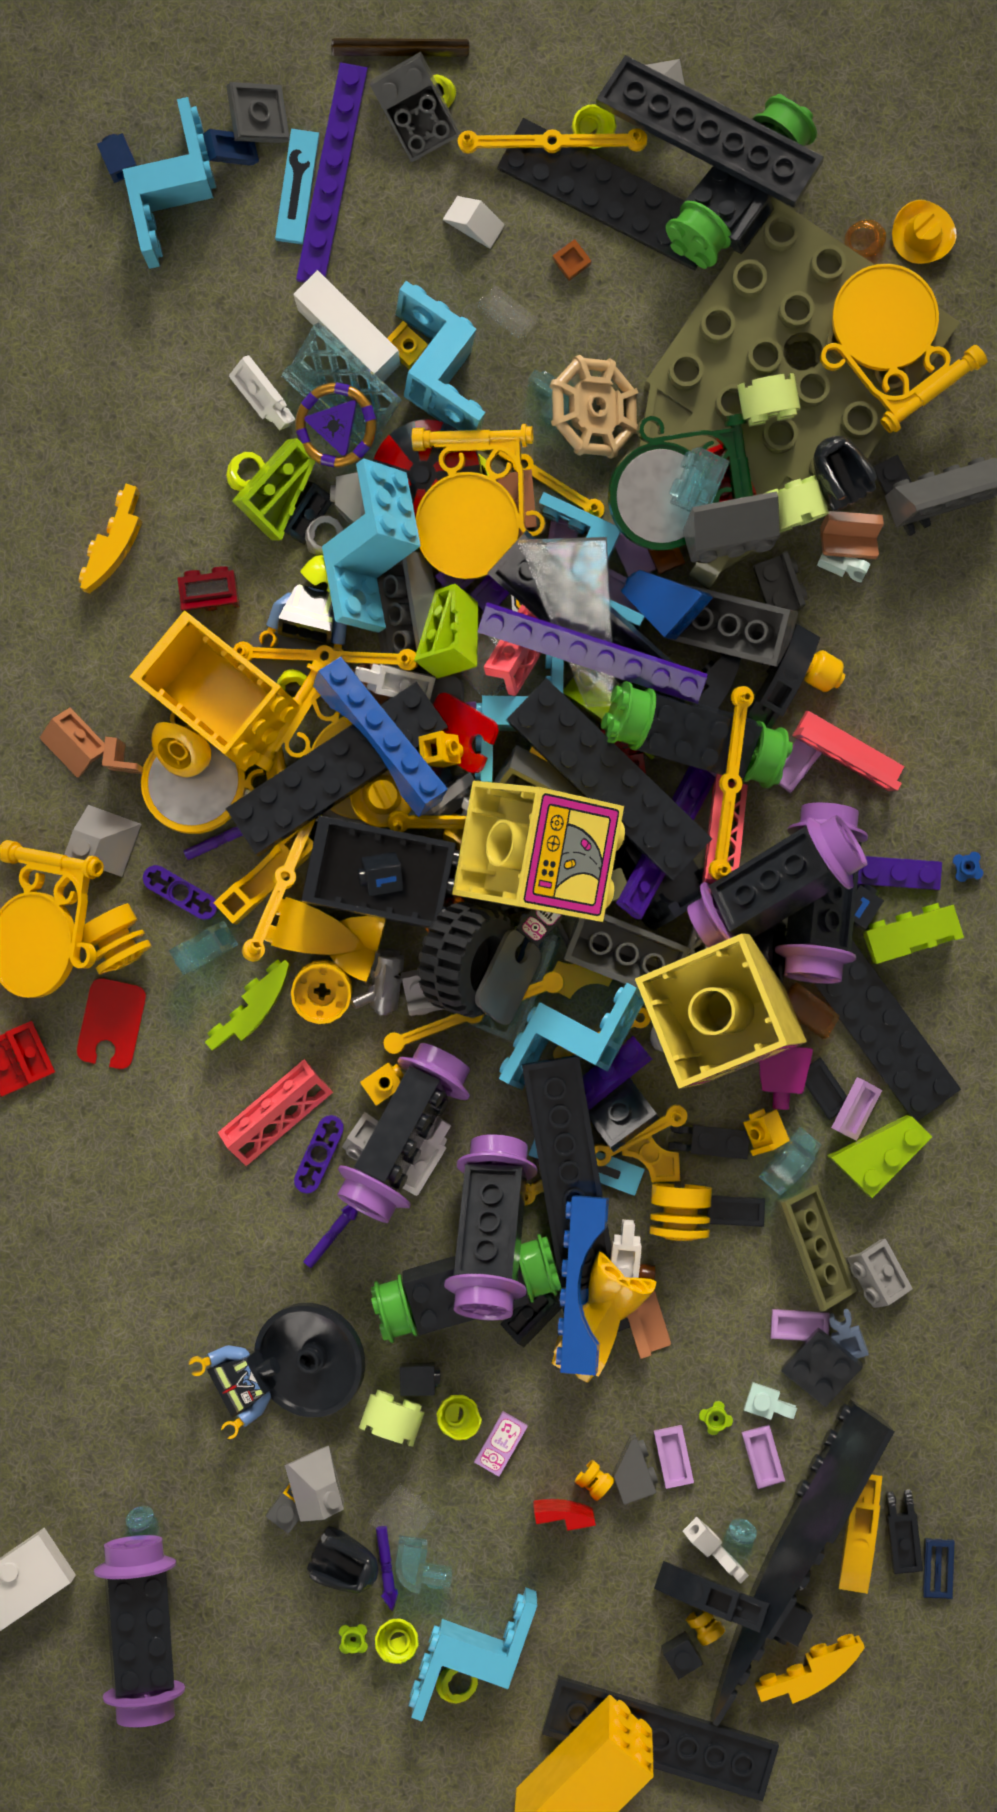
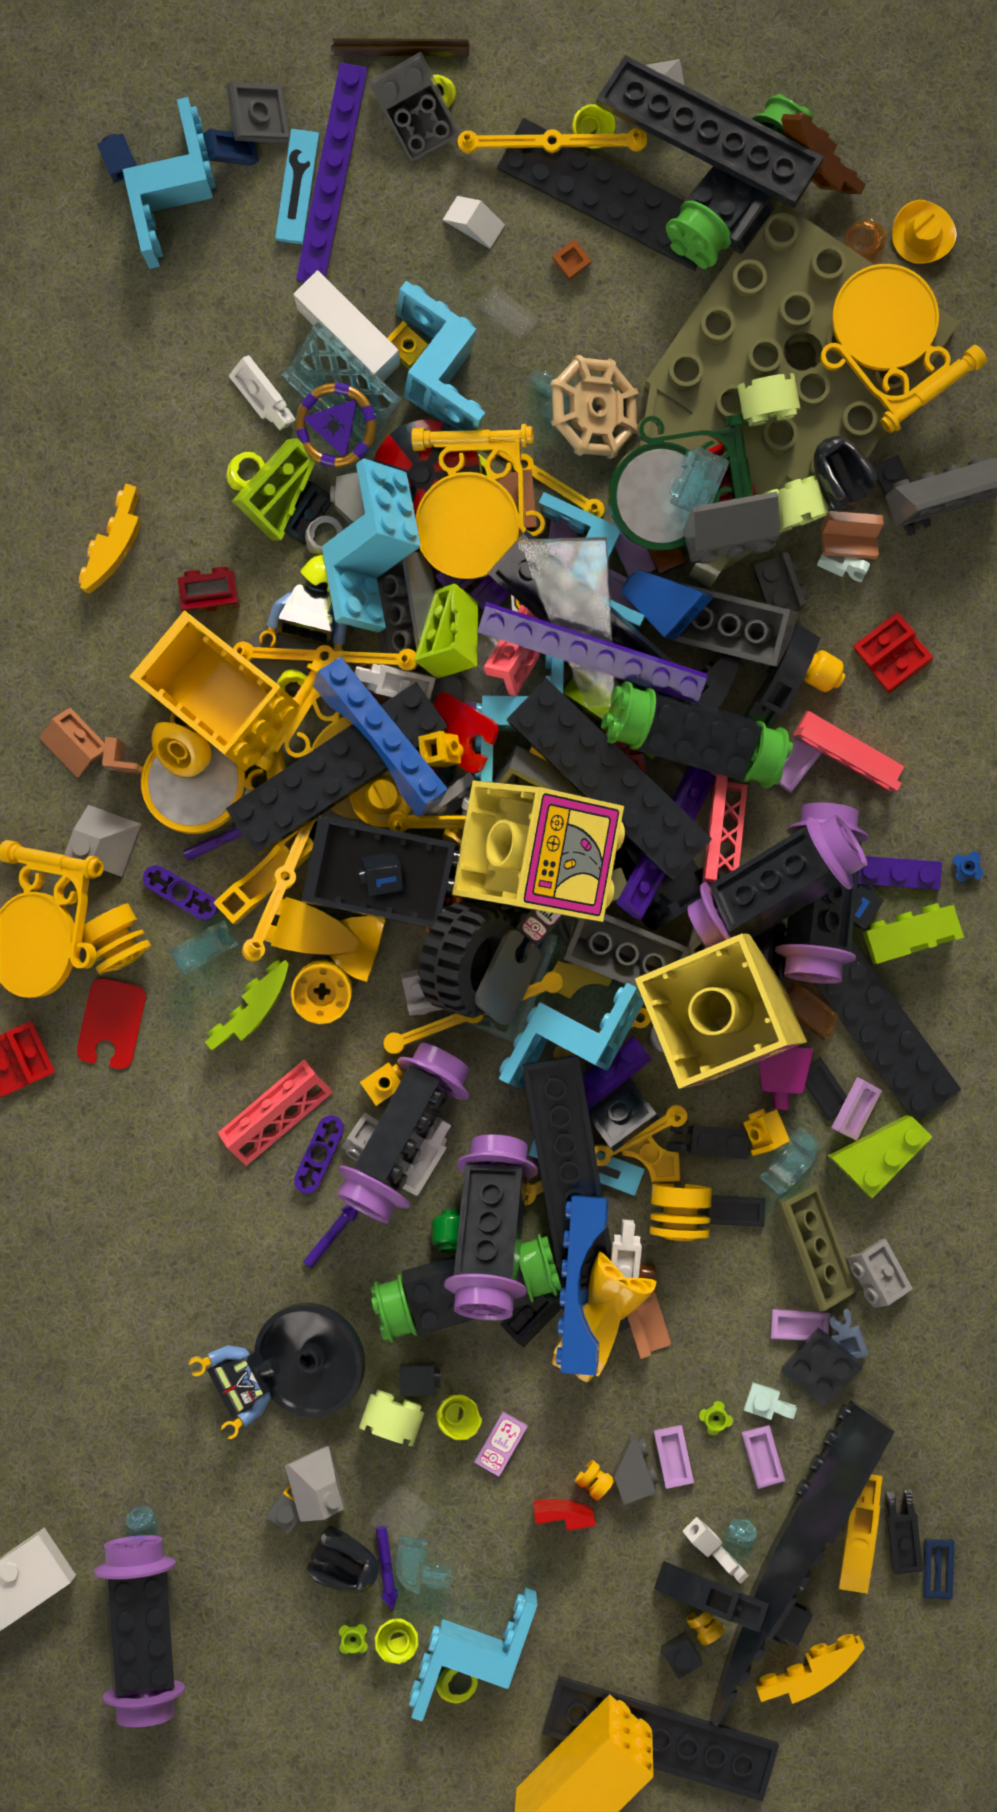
(385, 986): flat silver piece -> none
(445, 1230): none -> green head
(741, 698): yellow piece -> none
(832, 173): none -> reddish brown slope
(884, 643): none -> red slope

